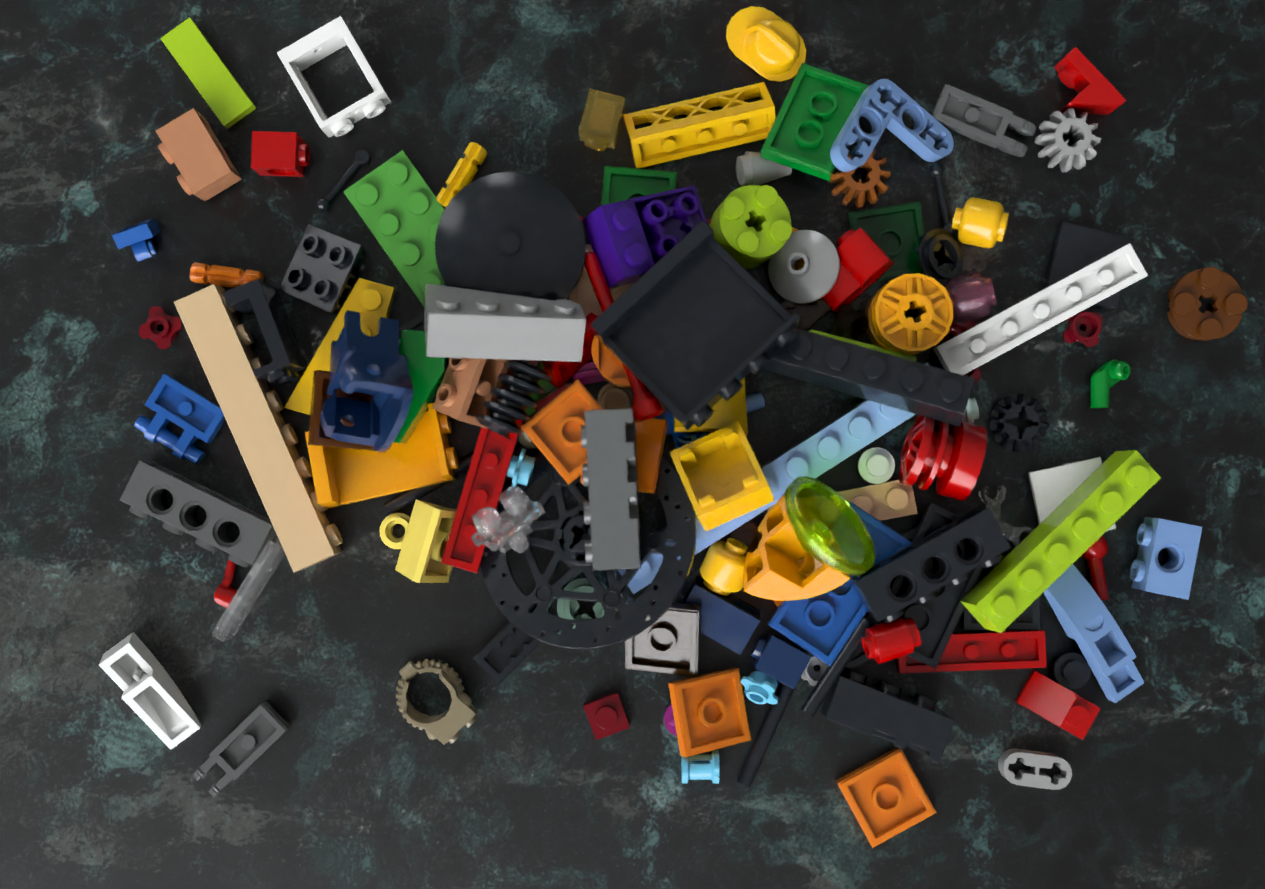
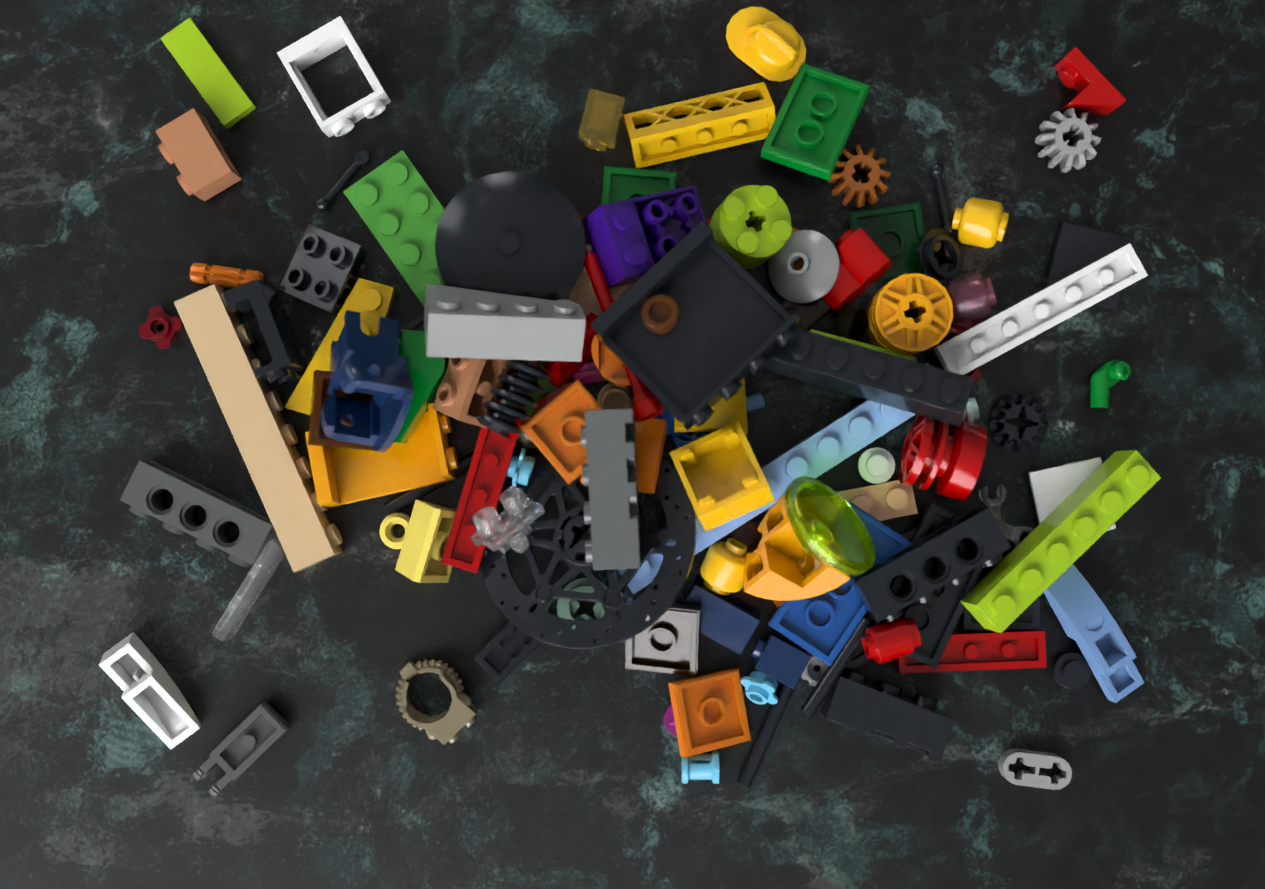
(139, 238): blue tile -> none
(186, 409): blue plate -> none
(224, 592): red hand -> none
(279, 153): red brick -> none
(462, 173): yellow axle -> none
(606, 715): dark red plate -> none
(660, 313): none -> reddish brown tile
(755, 170): light grey cone -> none
(882, 117): medium blue beam -> none
(886, 796): orange tile -> none
(981, 120): dark grey hinge -> none
(1058, 704): red slope -> none
(1092, 328): dark red plate -> none
(1096, 568): red bar -> none
(1182, 547): medium blue brick -> none
(1226, 300): reddish brown plate -> none

